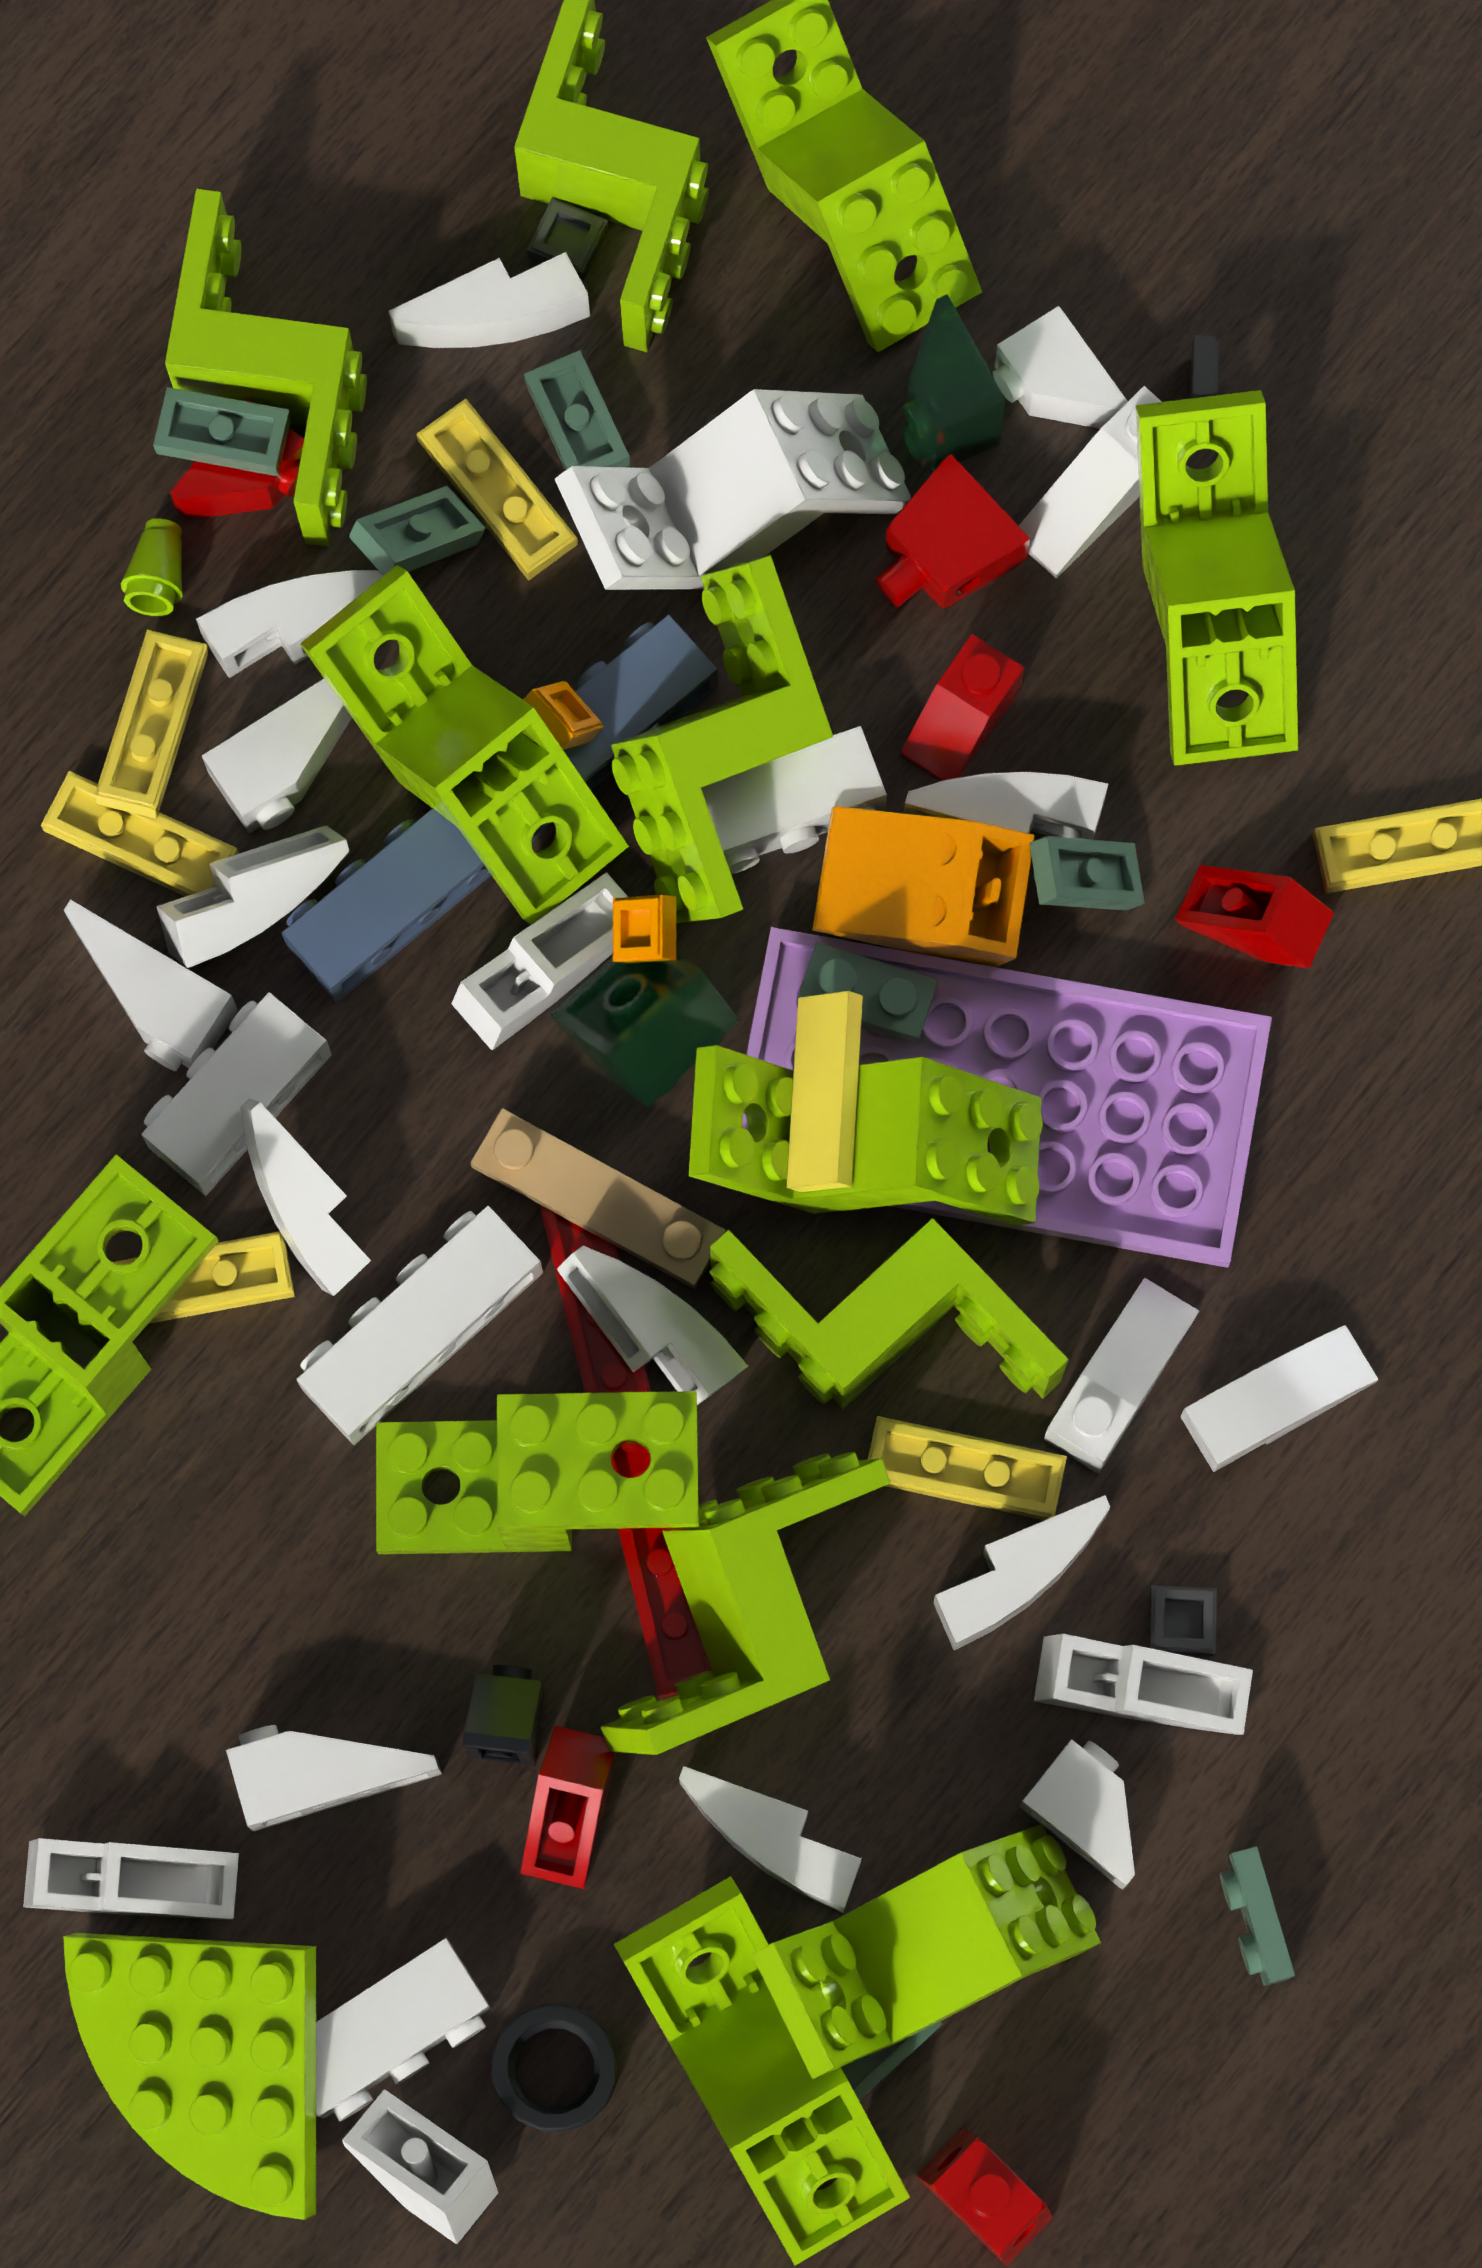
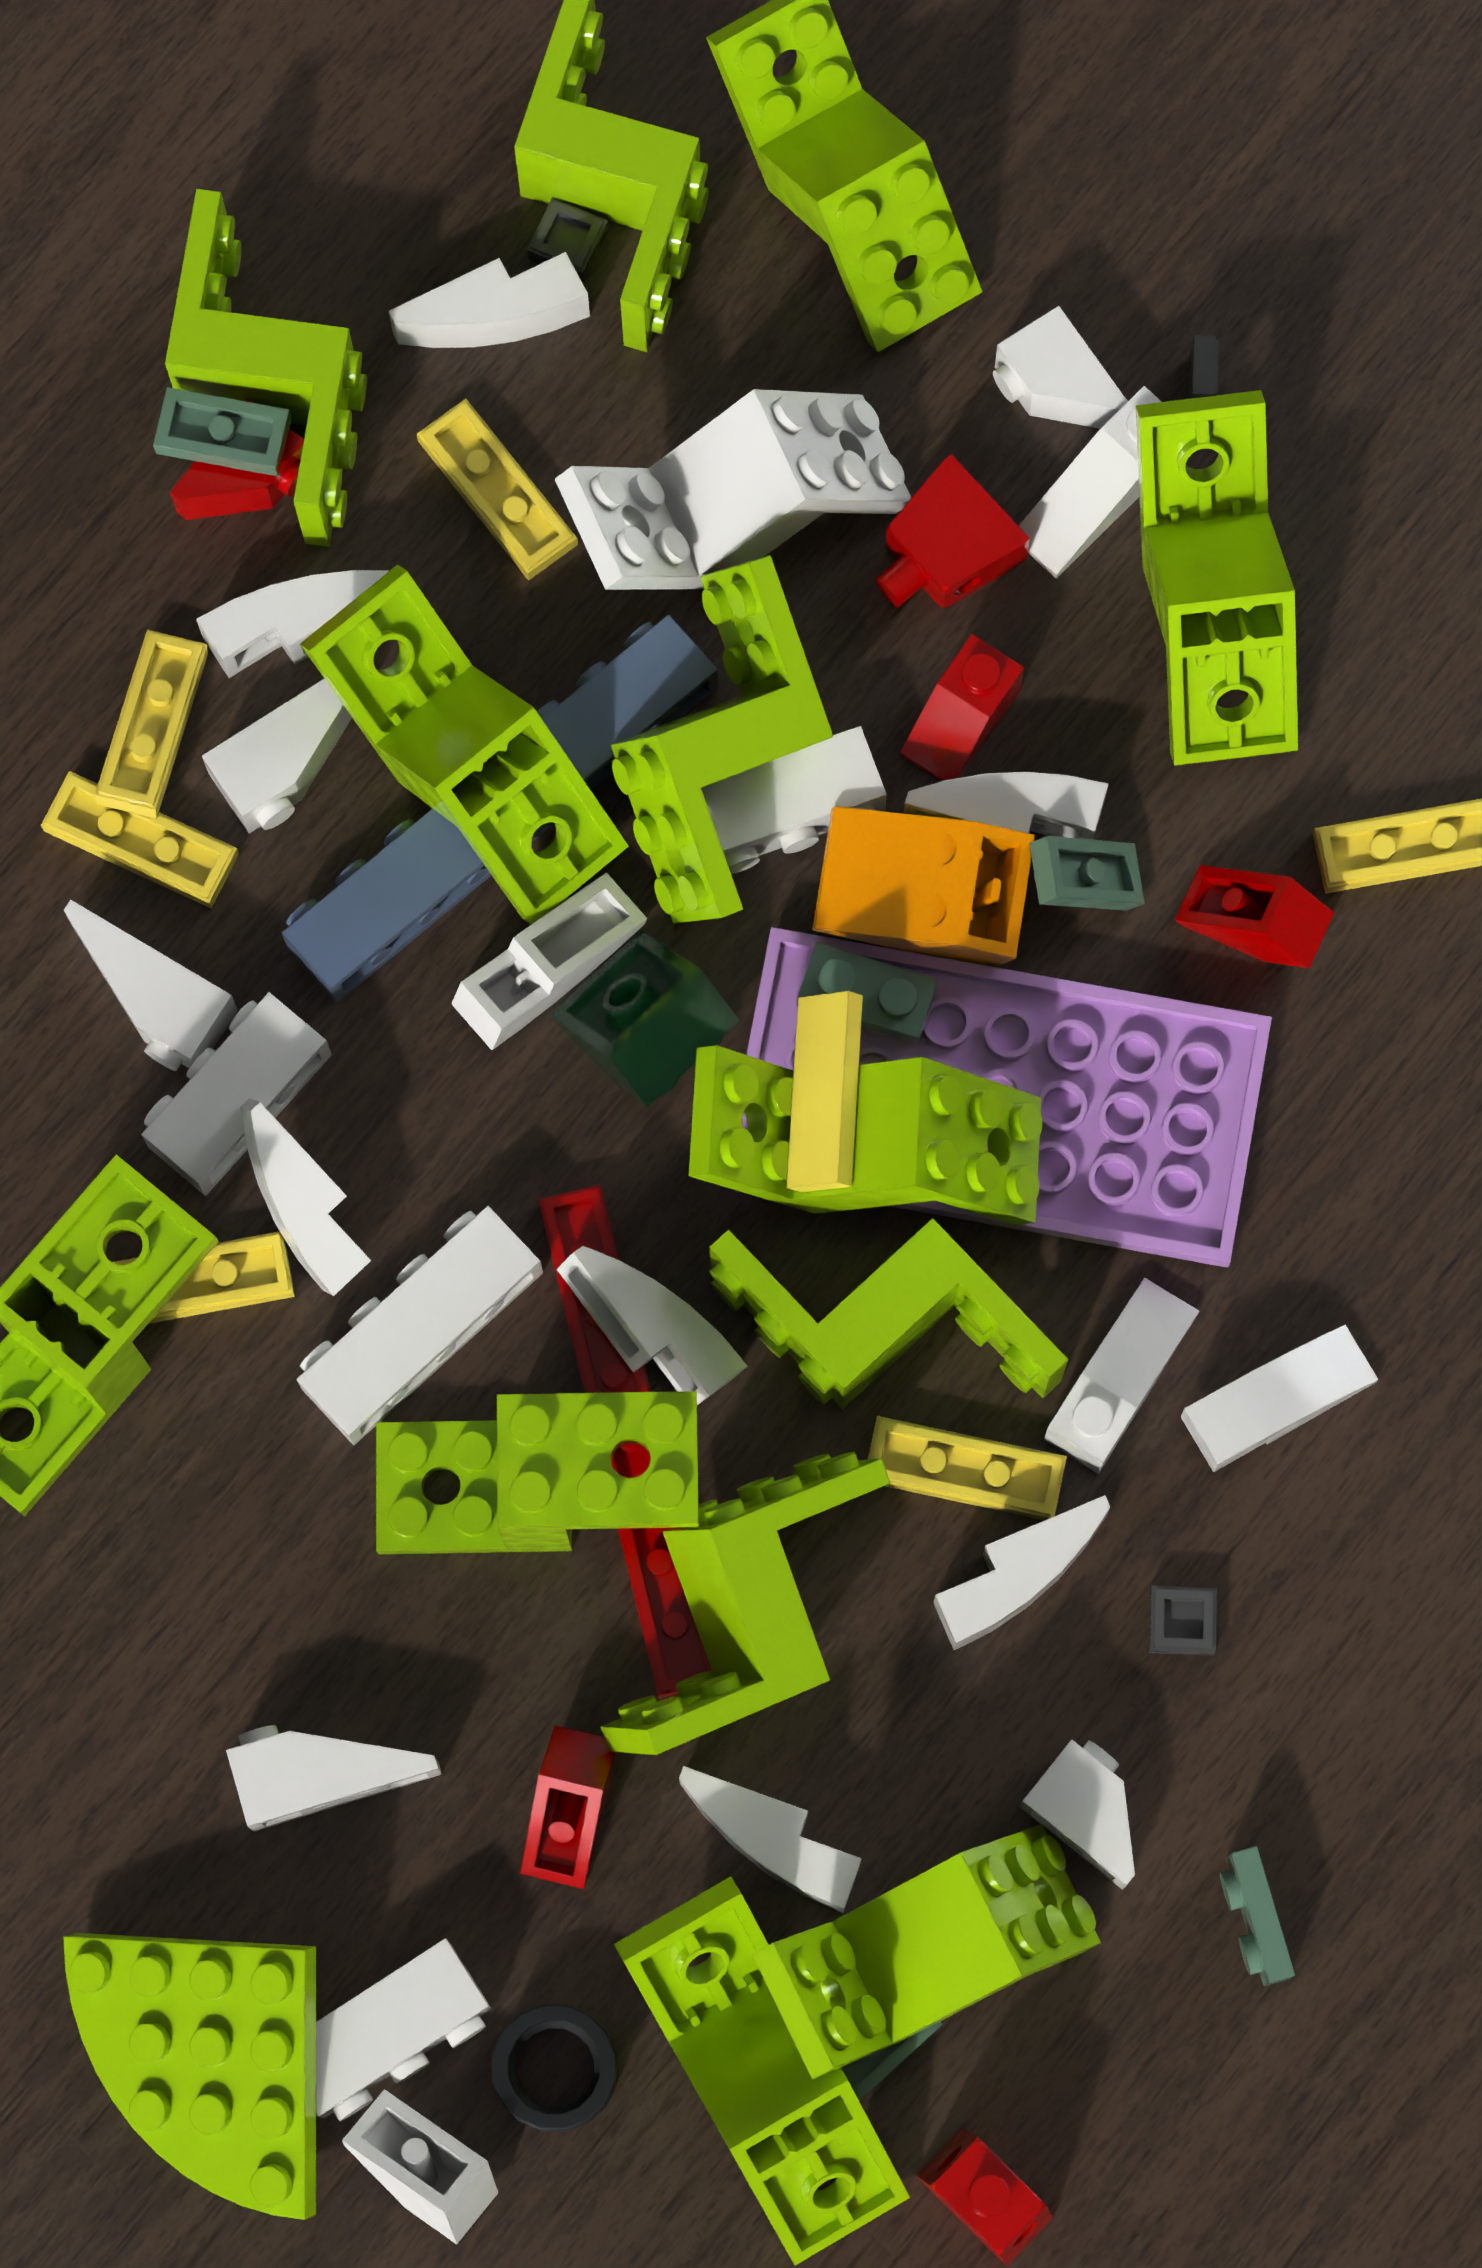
(130, 1879): white slope -> none
(155, 571): lime cone -> none
(249, 894): white slope -> none
(417, 531): sand green plate -> none
(504, 1716): black slope -> none
(565, 714): light orange tile -> none
(576, 414): sand green plate -> none
(597, 1198): tan plate -> none
(644, 928): light orange tile -> none
(951, 394): clear green slope -> none
(1143, 1684): white slope -> none

